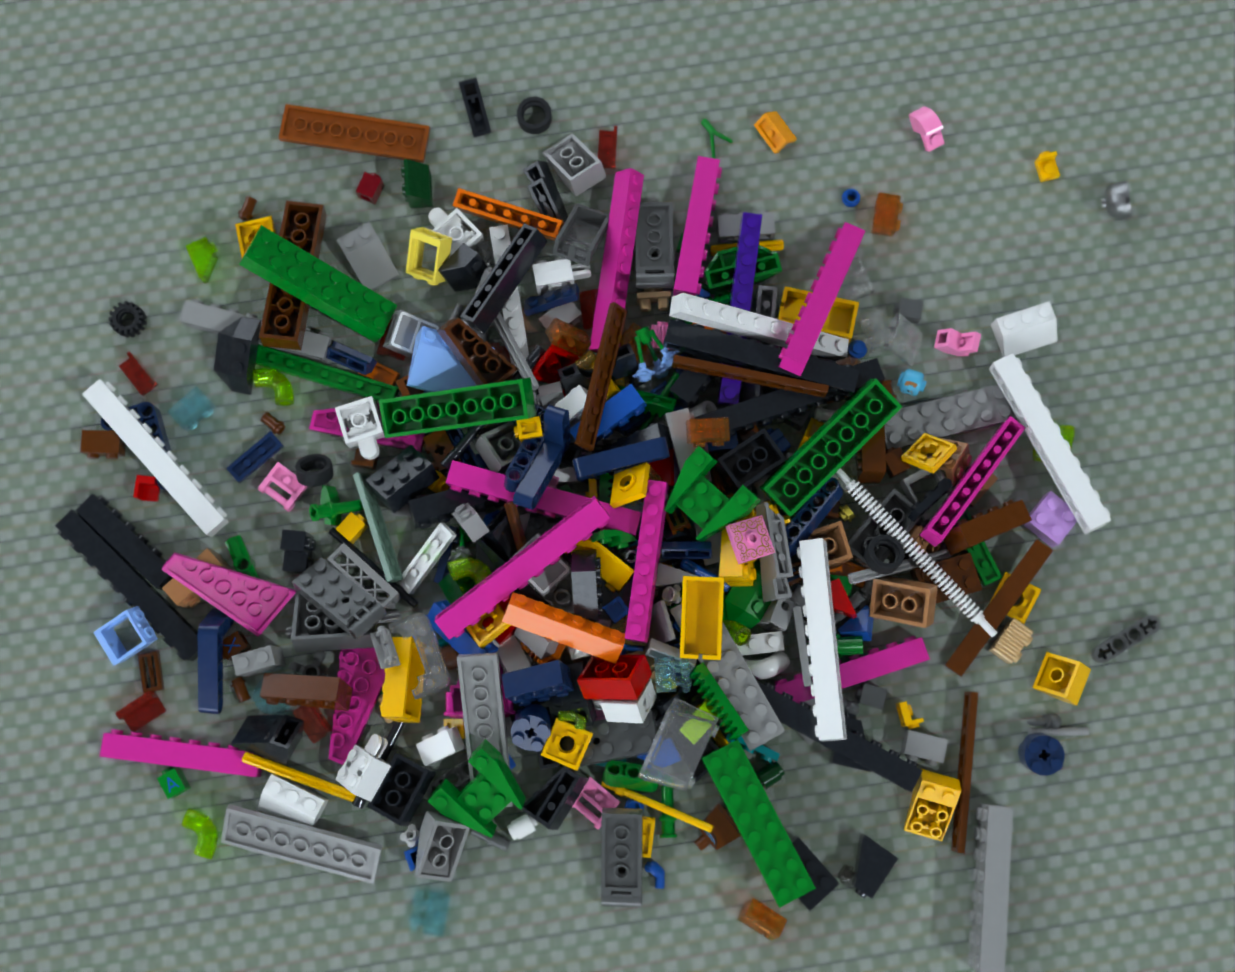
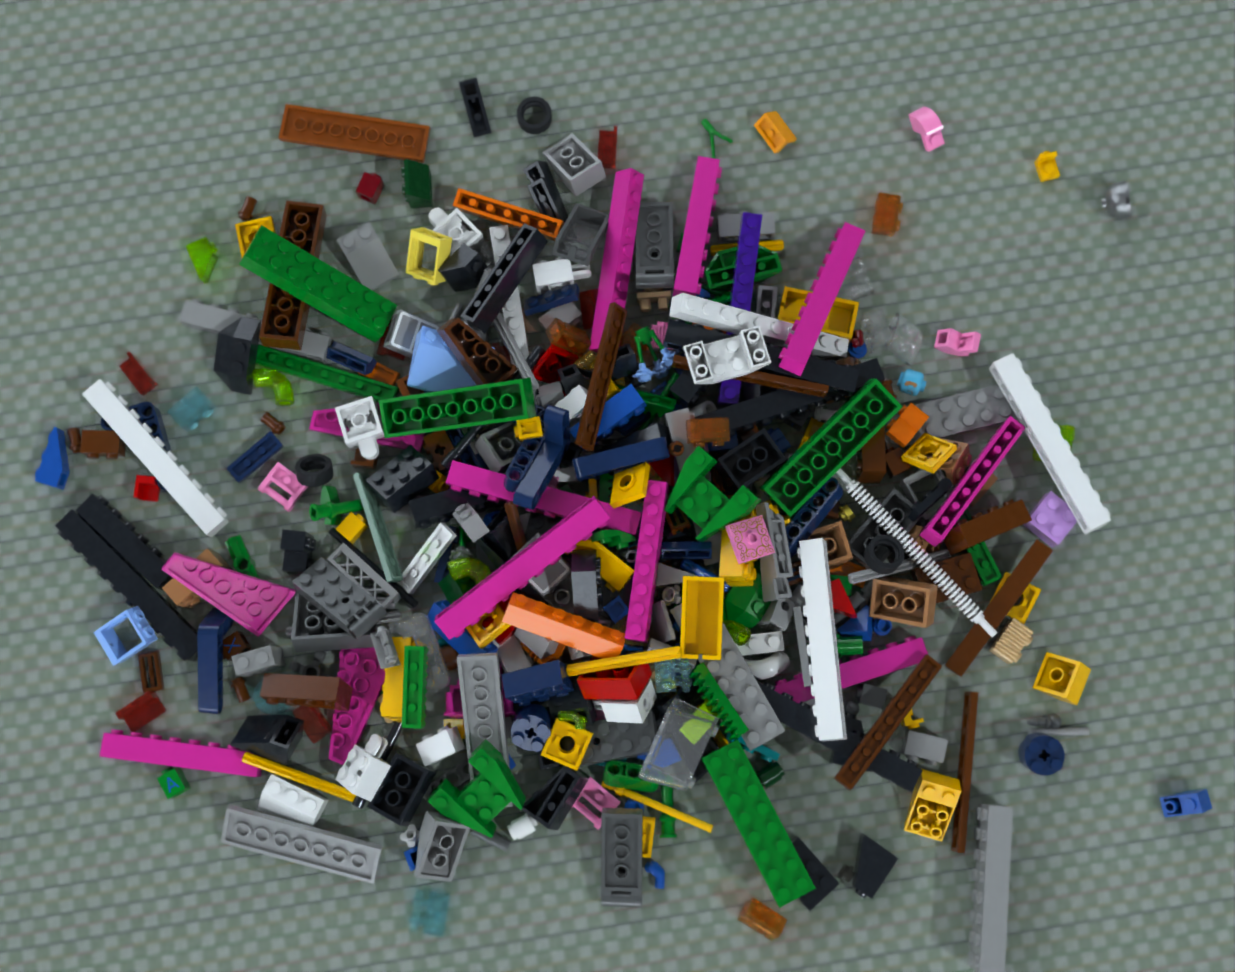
(54, 464): none -> blue slope
(75, 439): none -> reddish brown pin
(118, 314): black tyre -> none
(205, 831): clear neon green cylinder -> none
(414, 687): none -> green gear
(624, 661): none -> yellow axle
(671, 448): none -> reddish brown pin
(723, 830): reddish brown torso -> none
(727, 357): none -> white slope
(853, 193): blue plate -> none
(857, 339): none -> dark red arm
(881, 627): none -> blue plate
(887, 722): none -> reddish brown tile
(907, 424): none -> orange brick
(910, 309): dark grey brick -> none
(1026, 329): white slope -> none
(1126, 640): dark grey beam -> none
(1186, 803): none -> blue slope

